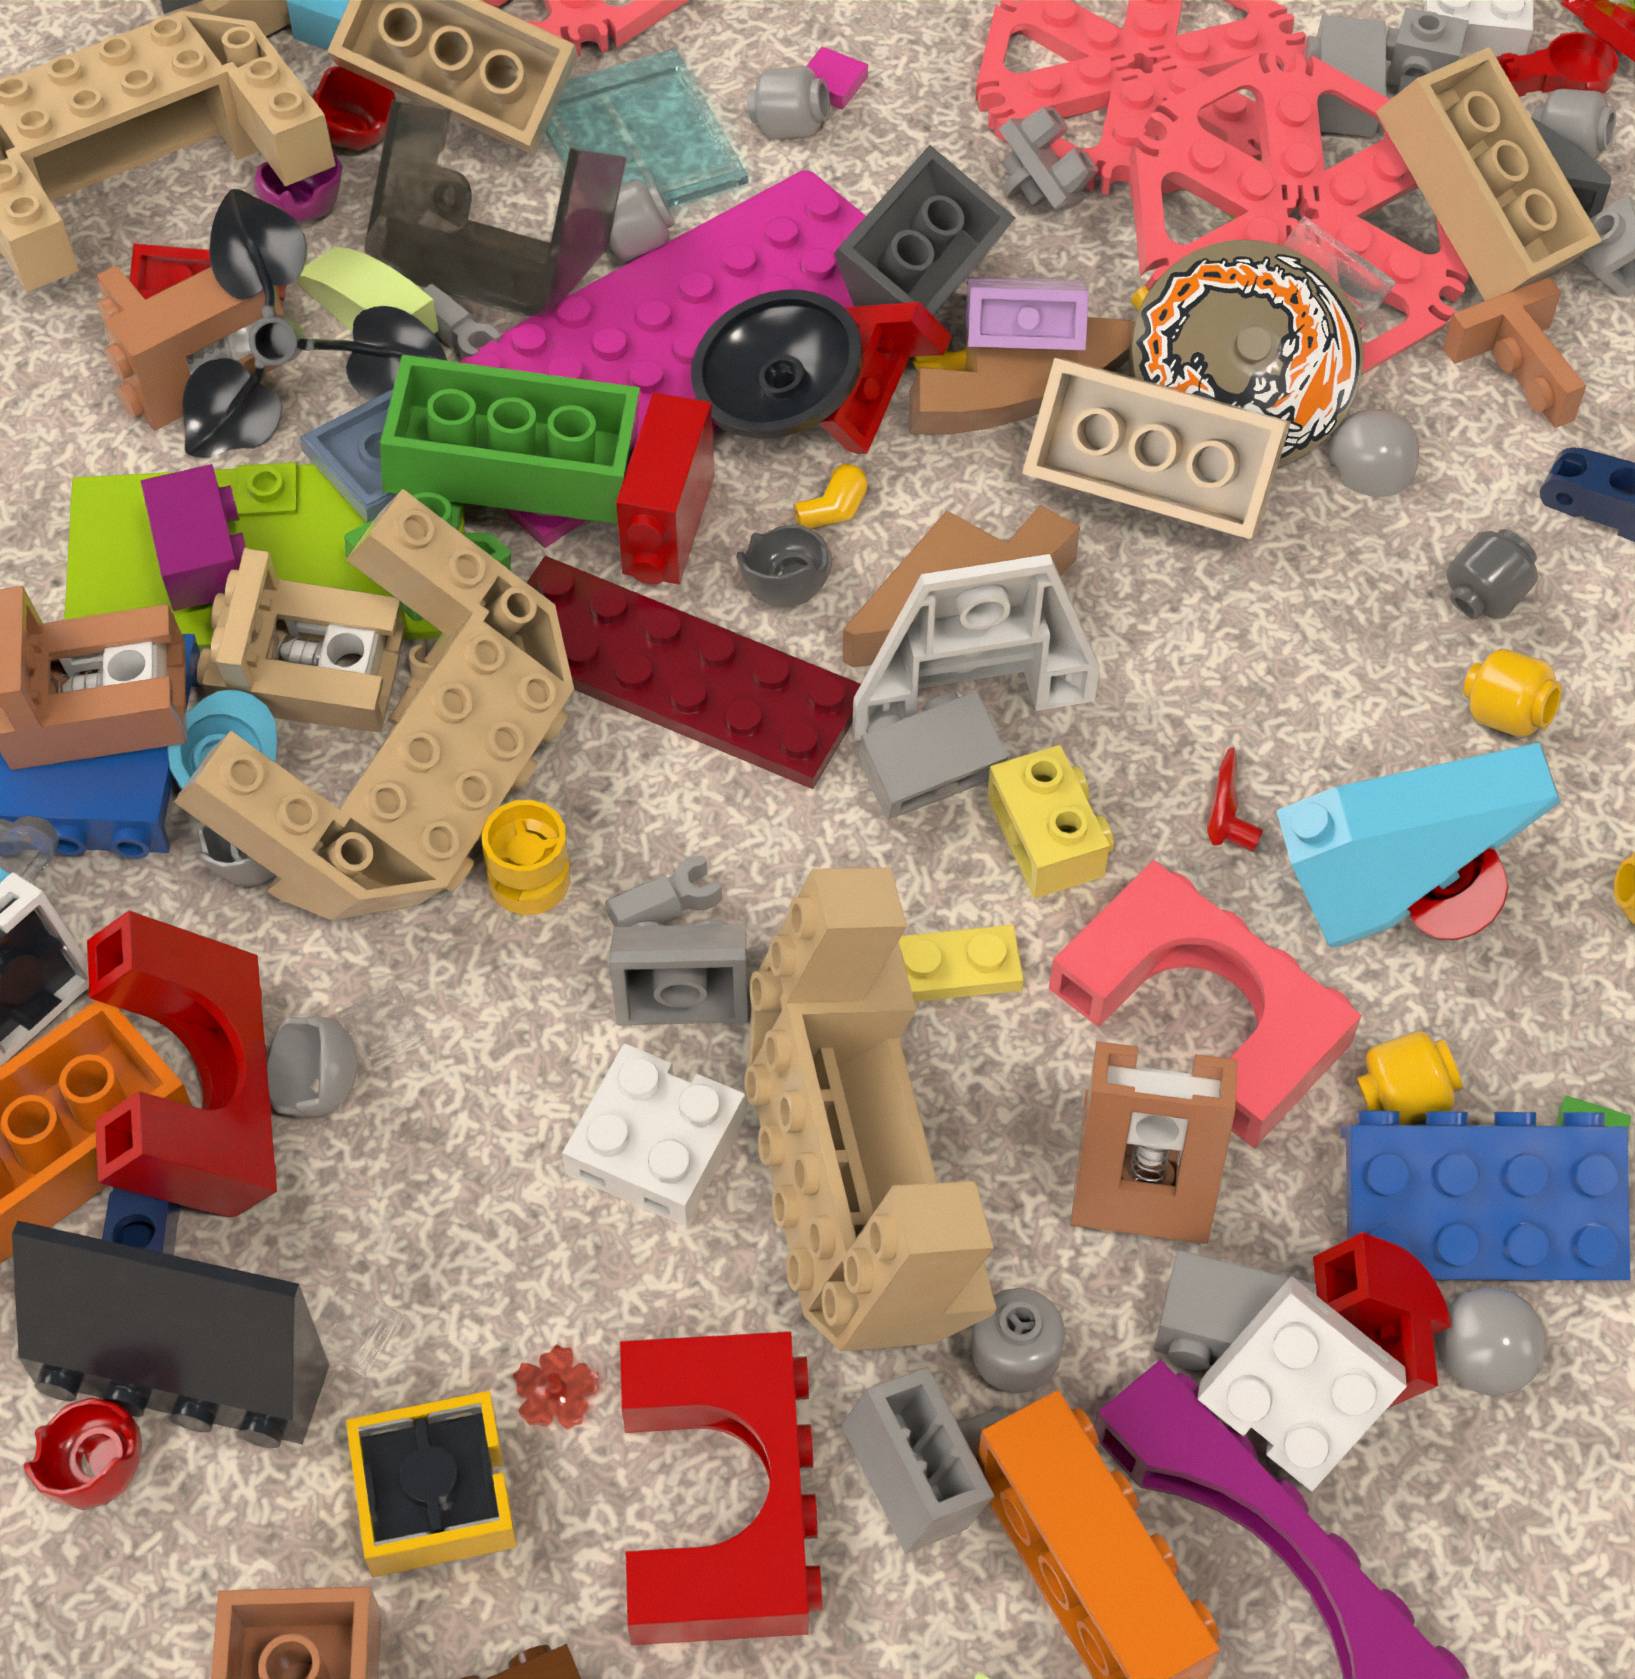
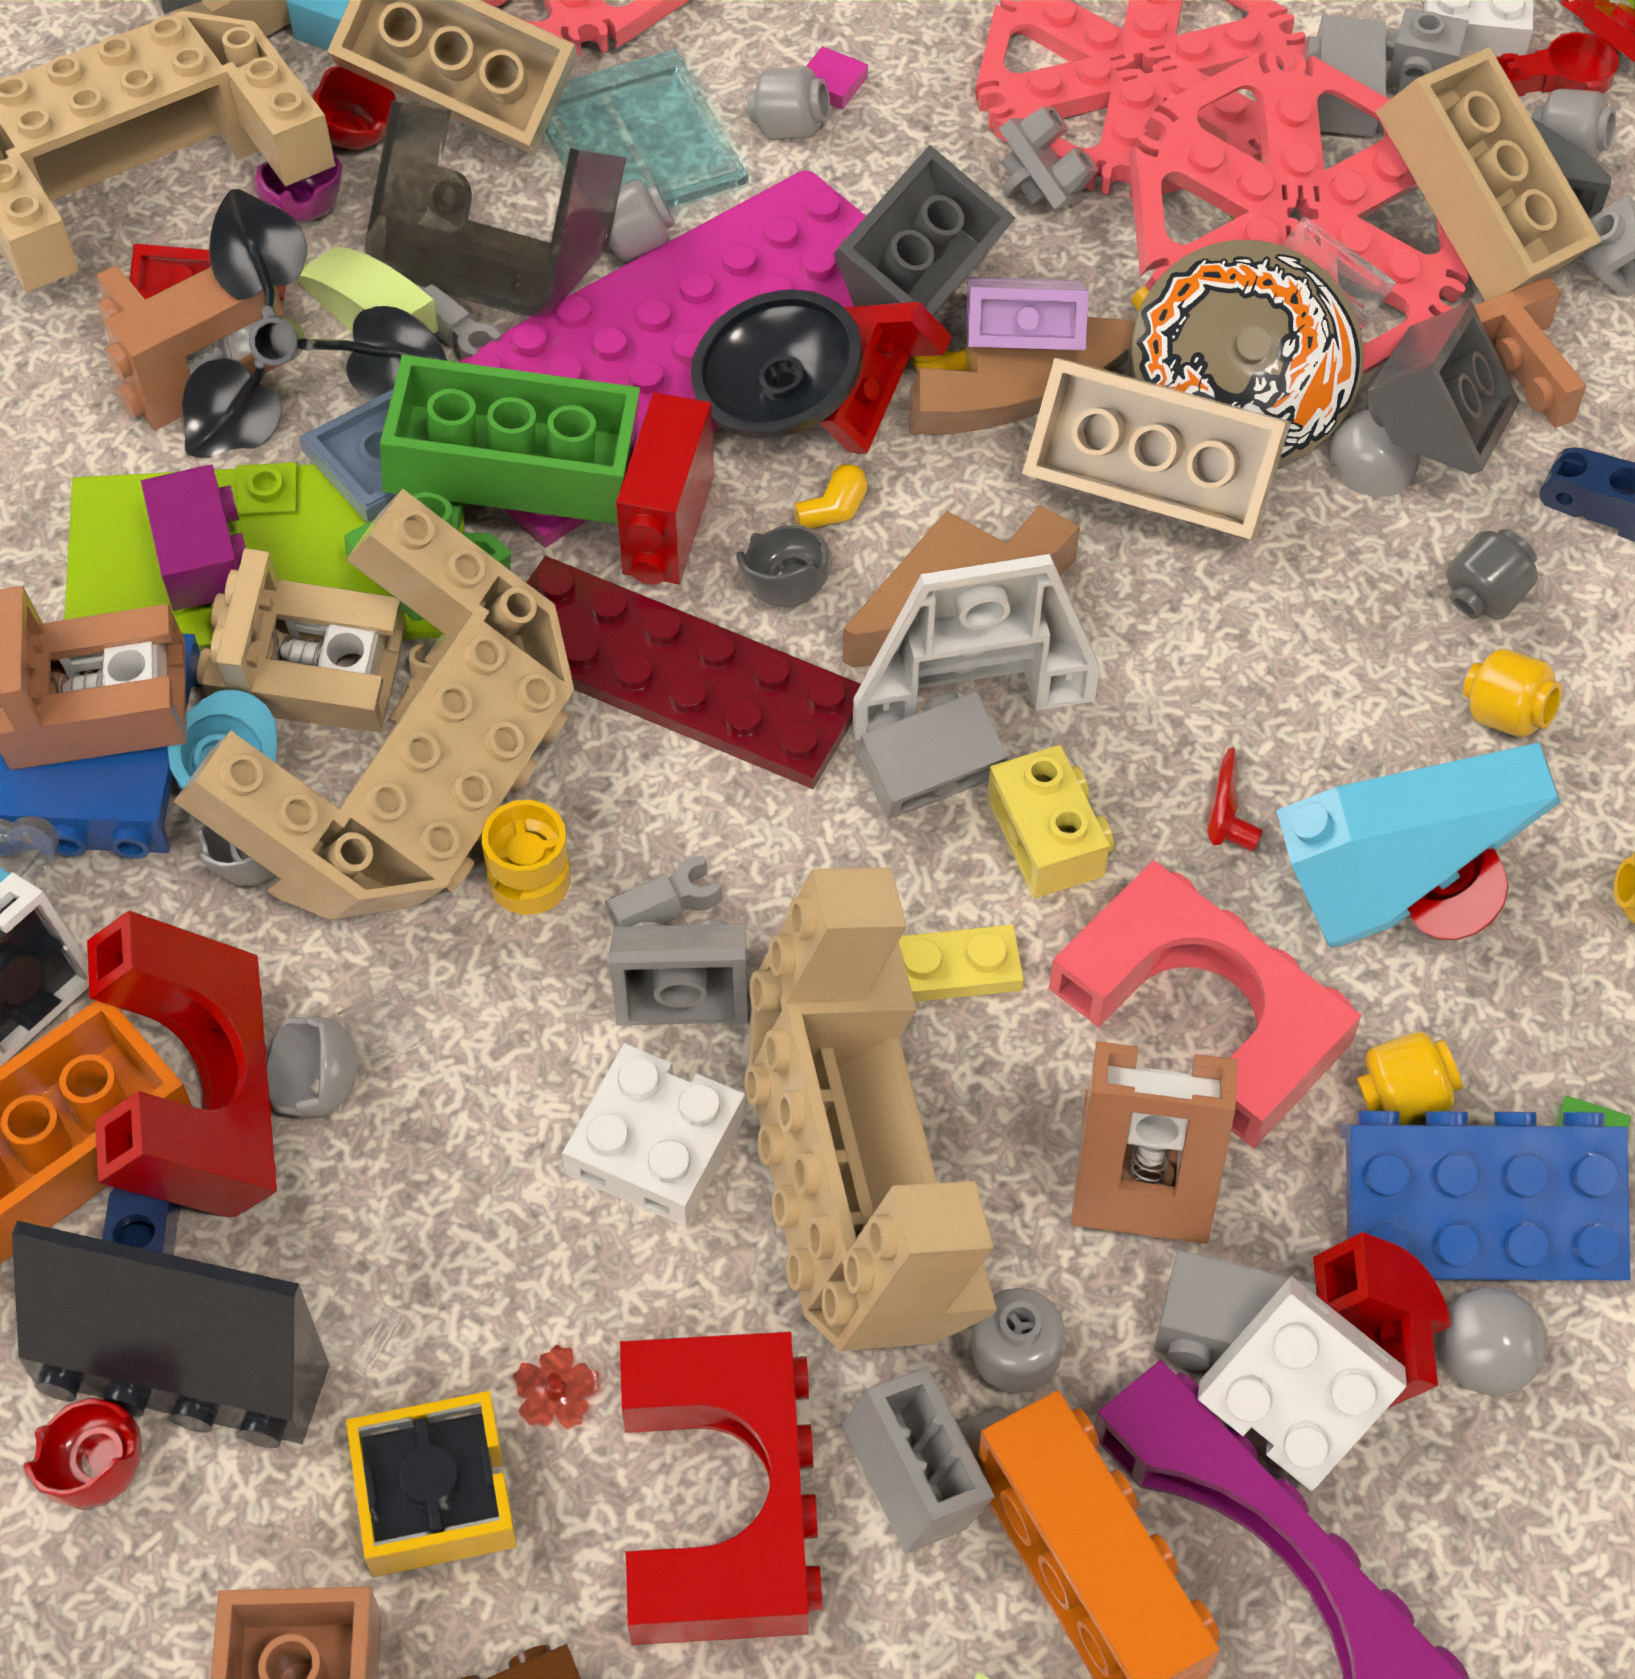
(1445, 391): none -> dark grey slope

